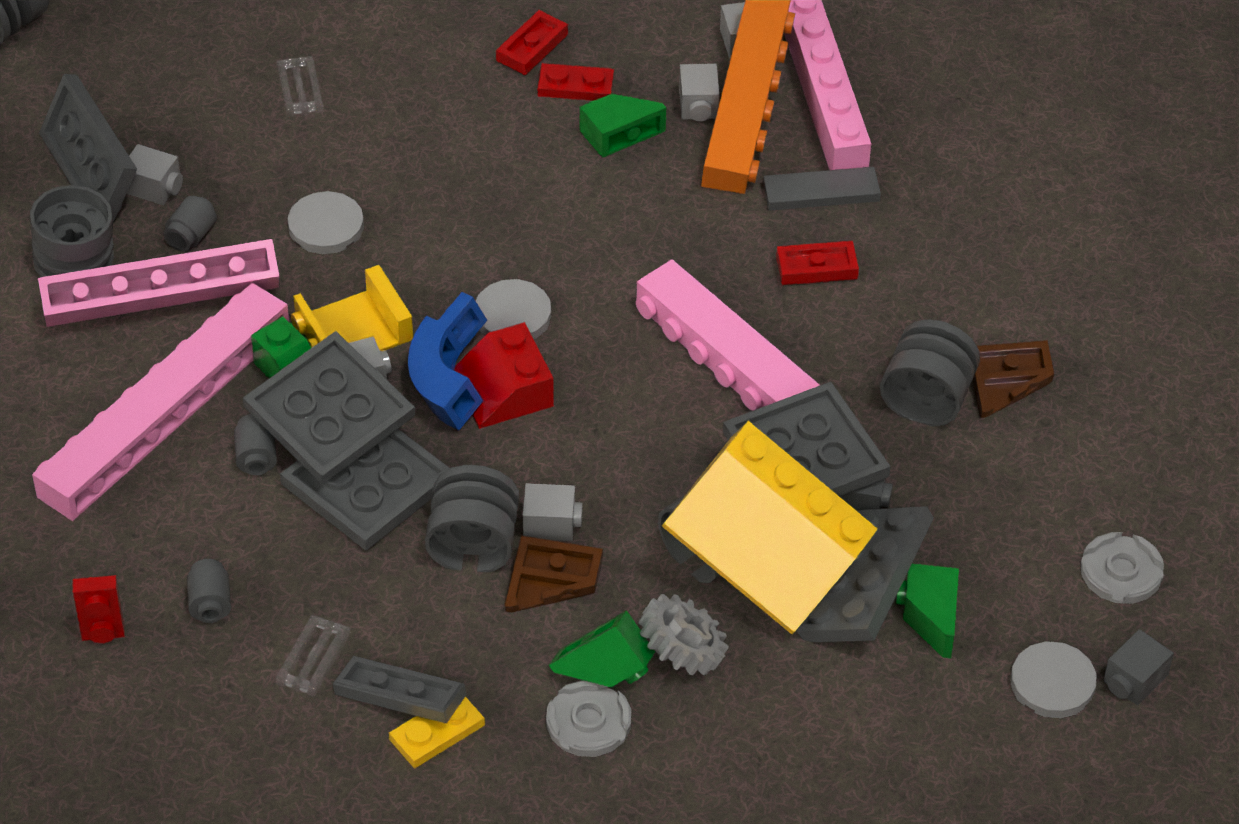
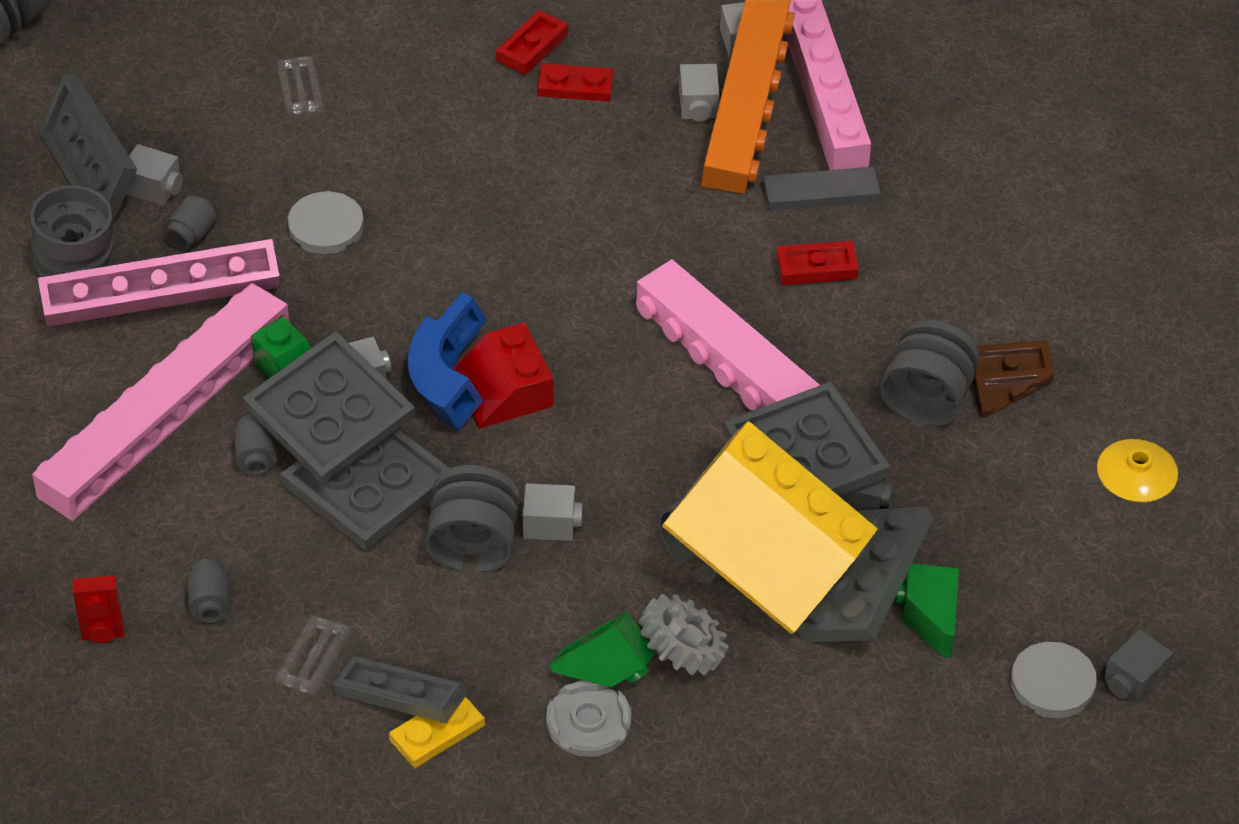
(364, 315): yellow panel -> none
(514, 303): light grey tile -> none
(551, 573): reddish brown wing -> none
(620, 122): green slope -> none
(1118, 579): light grey tile -> none
(1134, 480): none -> yellow dish

